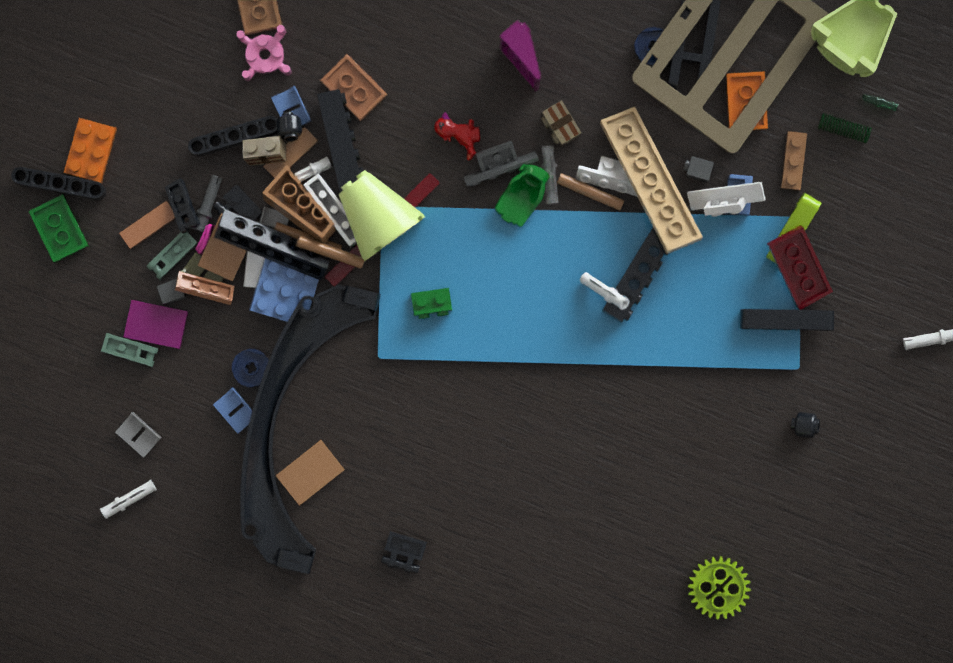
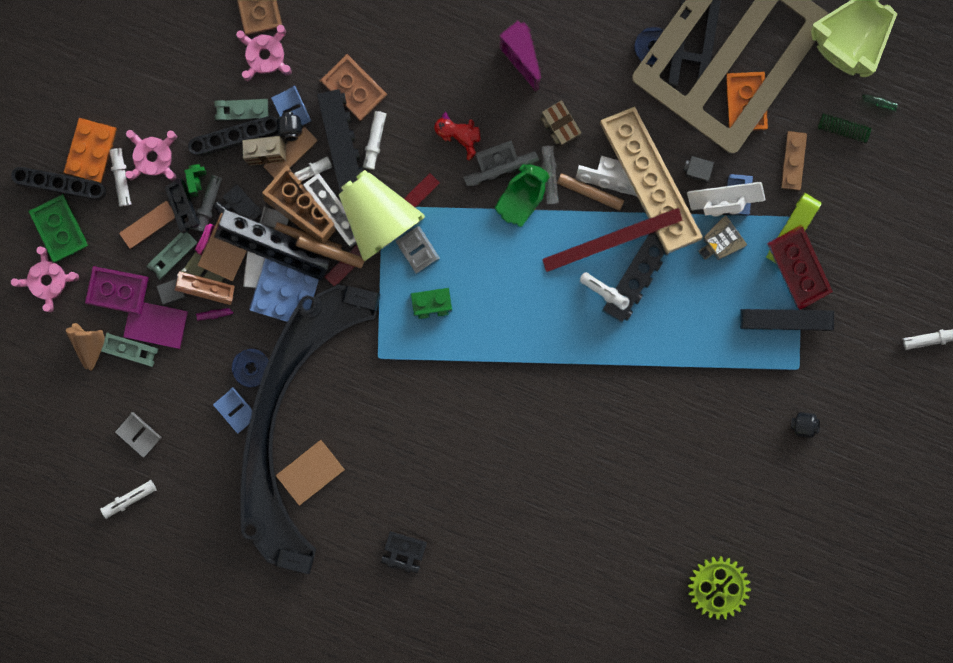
(35, 276): none -> bright pink plate
(86, 344): none -> medium nougat hat
(116, 290): none -> magenta tile
(120, 177): none -> white pin
(148, 145): none -> bright pink plate
(192, 179): none -> green bracket
(213, 314): none -> magenta piece
(241, 109): none -> sand green plate
(372, 148): none -> white pin
(421, 258): none -> light grey piece
(613, 239): none -> dark red sticker
(722, 240): none -> torso

